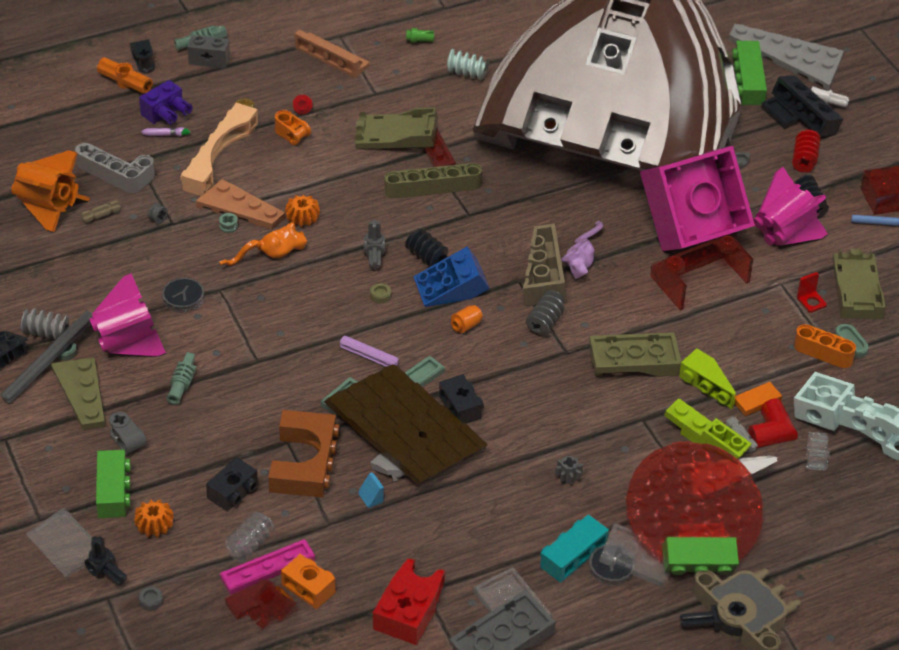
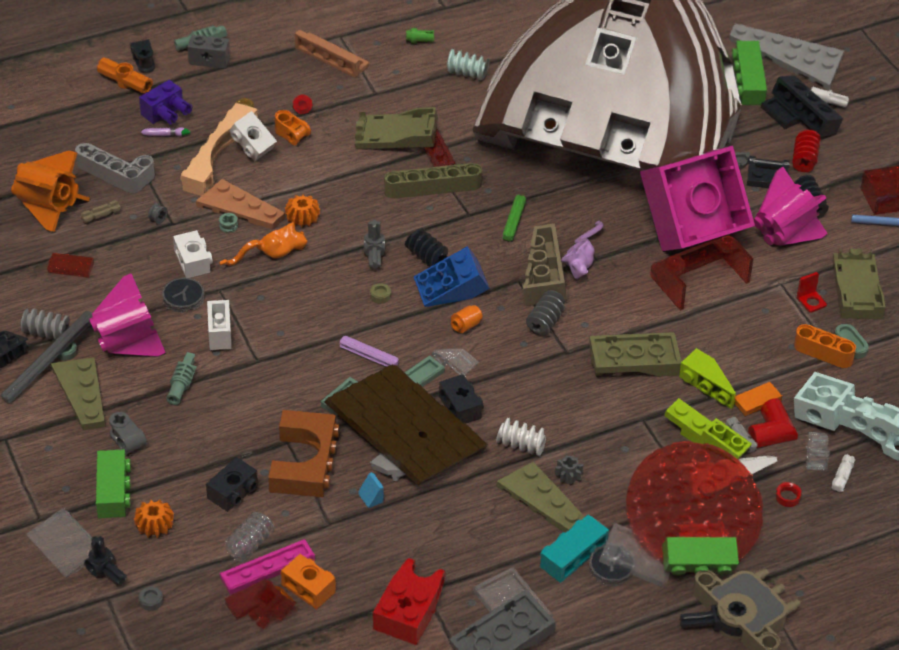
(70, 264): none -> clear red tile
(192, 254): none -> white brick
(219, 324): none -> white brick
(252, 126): none -> white brick
(458, 359): none -> clear slope
(514, 217): none -> bright green axle
(521, 437): none -> white piece
(541, 495): none -> olive wing
(762, 177): none -> black plate
(788, 486): none -> red piece
(843, 473): none -> white axle

